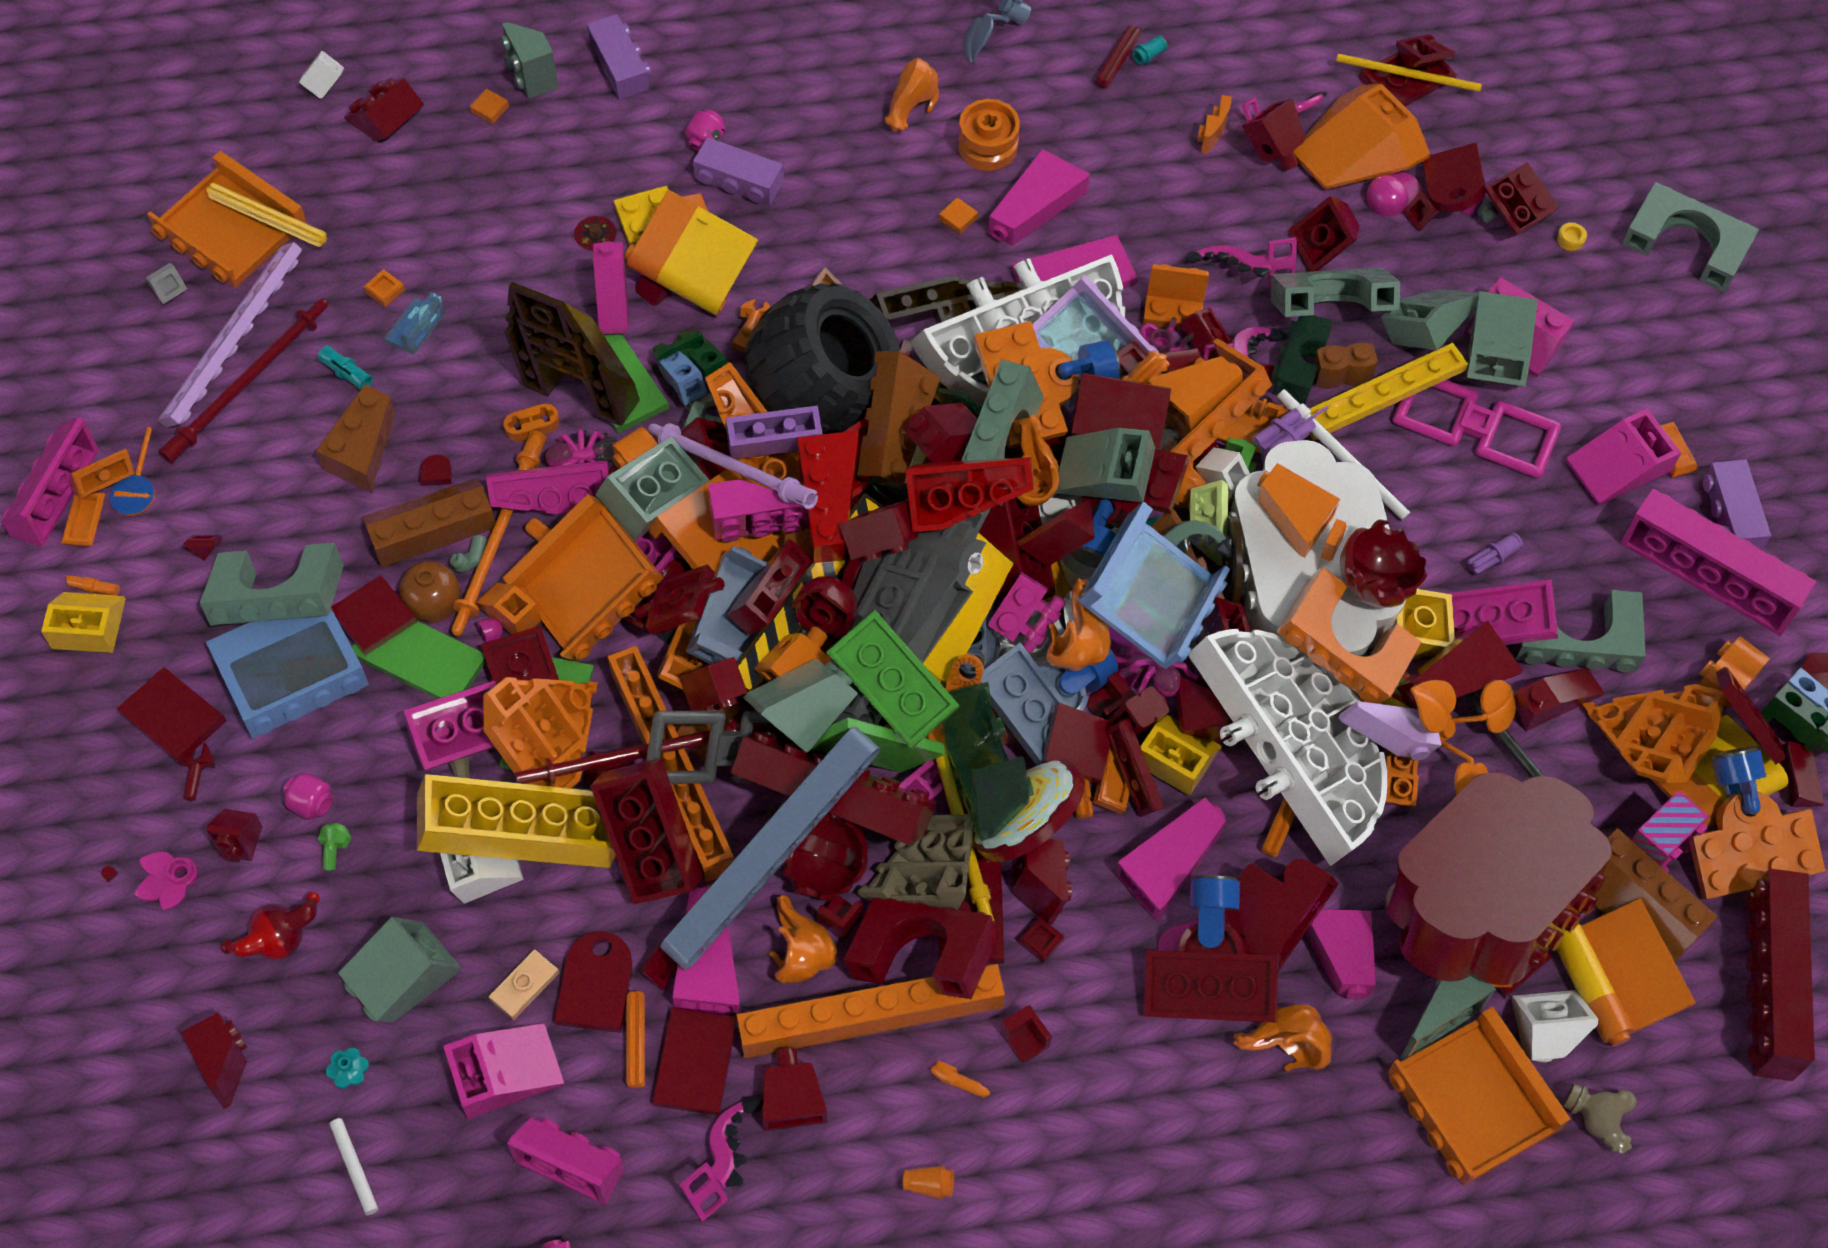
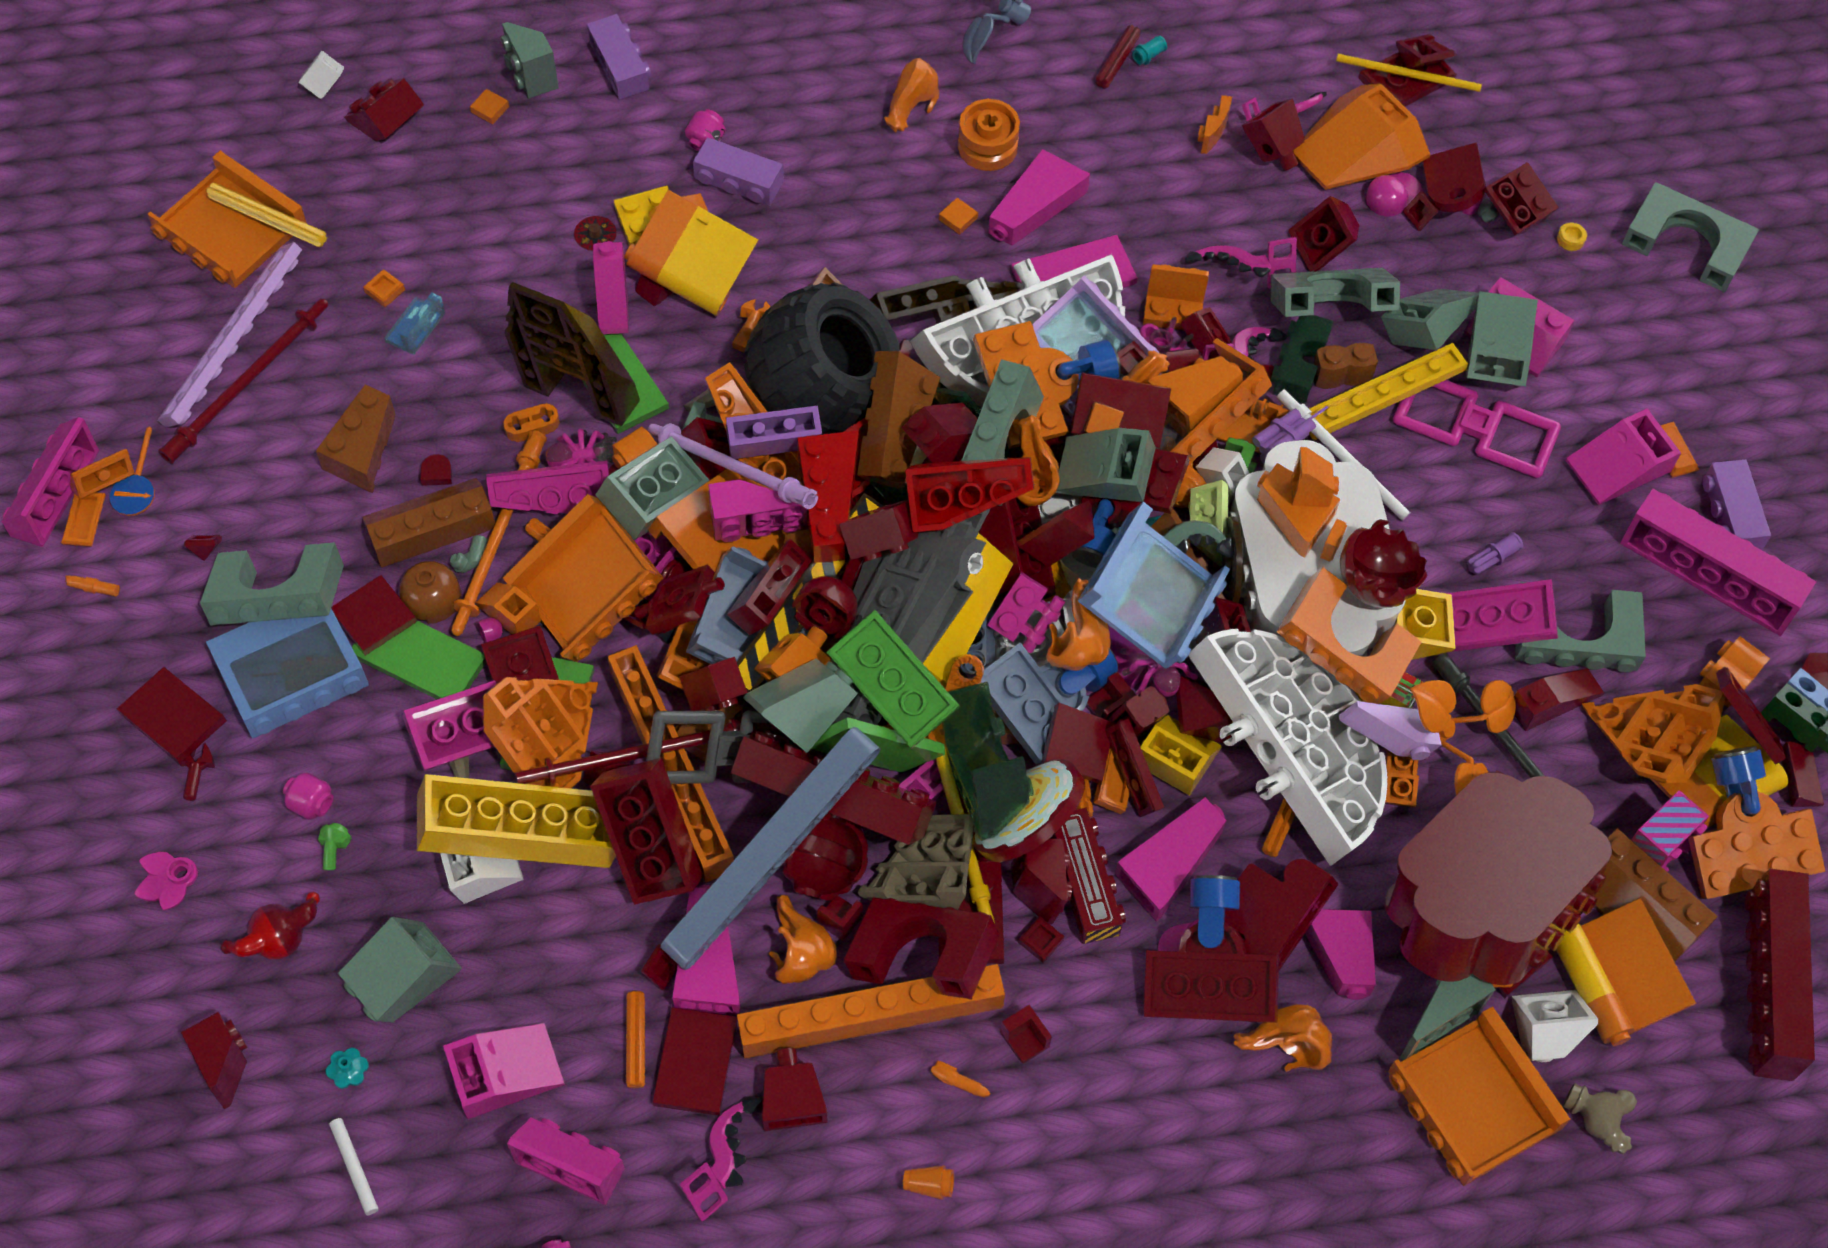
(83, 622): yellow slope -> none
(108, 873): dark red piece -> none
(166, 283): light grey tile -> none
(235, 834): dark red slope -> none
(344, 367): teal pin -> none
(524, 984): light nougat plate -> none
(594, 985): dark red tile -> none
(688, 363): hips -> none
(1092, 888): none -> dark red brick
(1103, 418): none -> orange tile
(1313, 480): none -> orange slope
(1465, 664): dark red slope -> none

